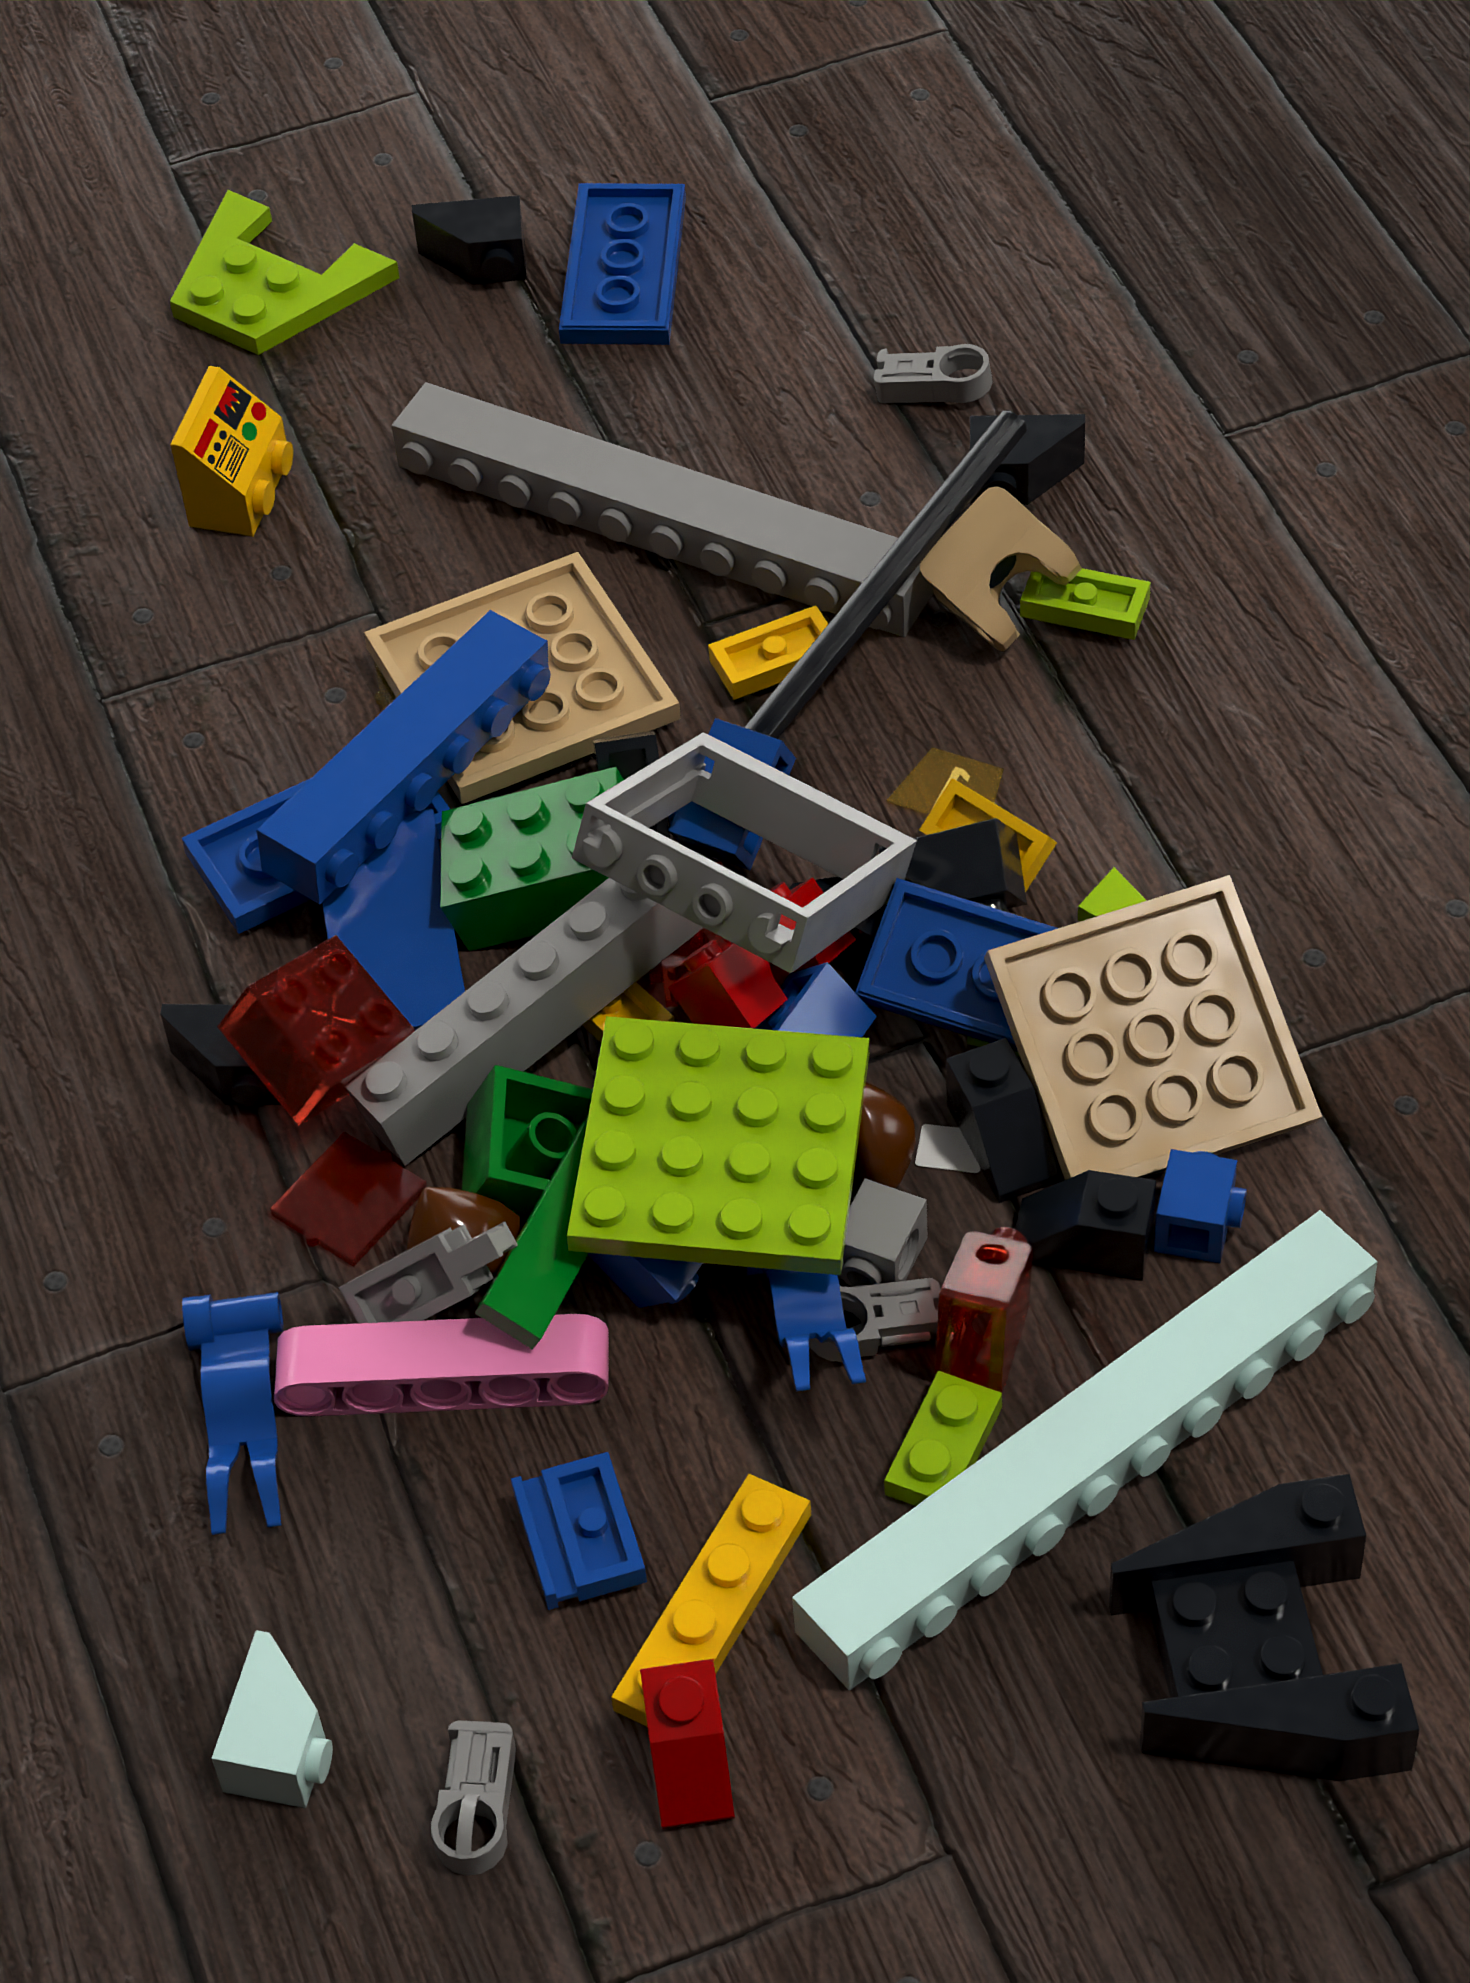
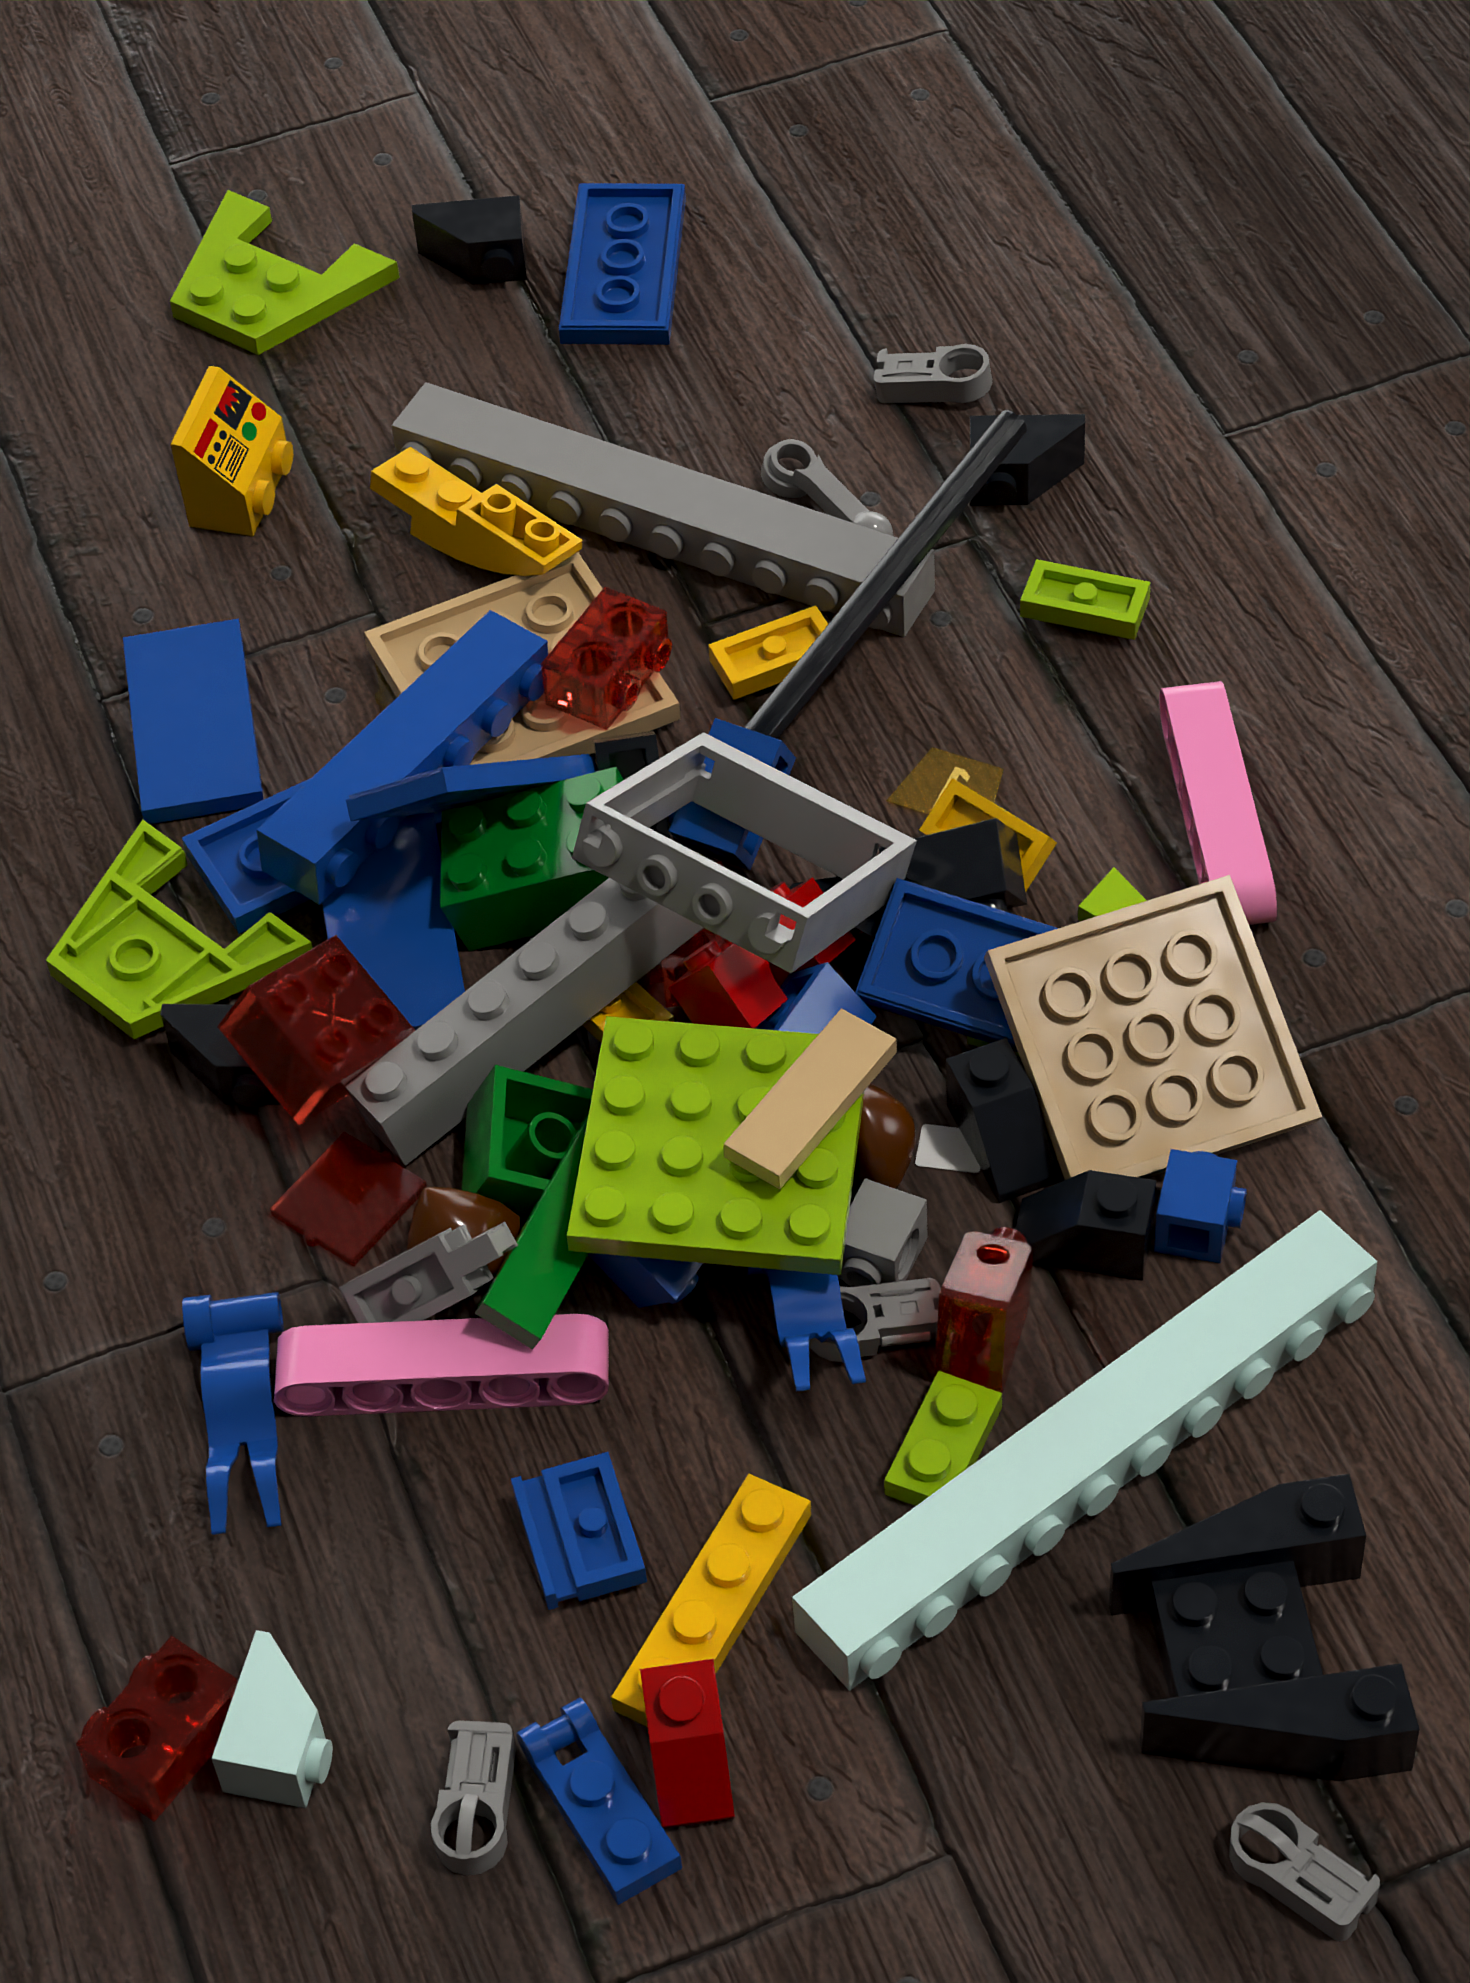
(135, 953): none -> lime wing
(176, 1734): none -> clear red brick
(192, 721): none -> blue tile
(463, 785): none -> blue tile
(474, 527): none -> yellow slope
(600, 1803): none -> blue plate
(606, 658): none -> clear red brick
(810, 1098): none -> tan tile
(818, 484): none -> light grey piece
(986, 550): tan piece -> none
(1217, 795): none -> bright pink beam
(1311, 1878): none -> light grey piece

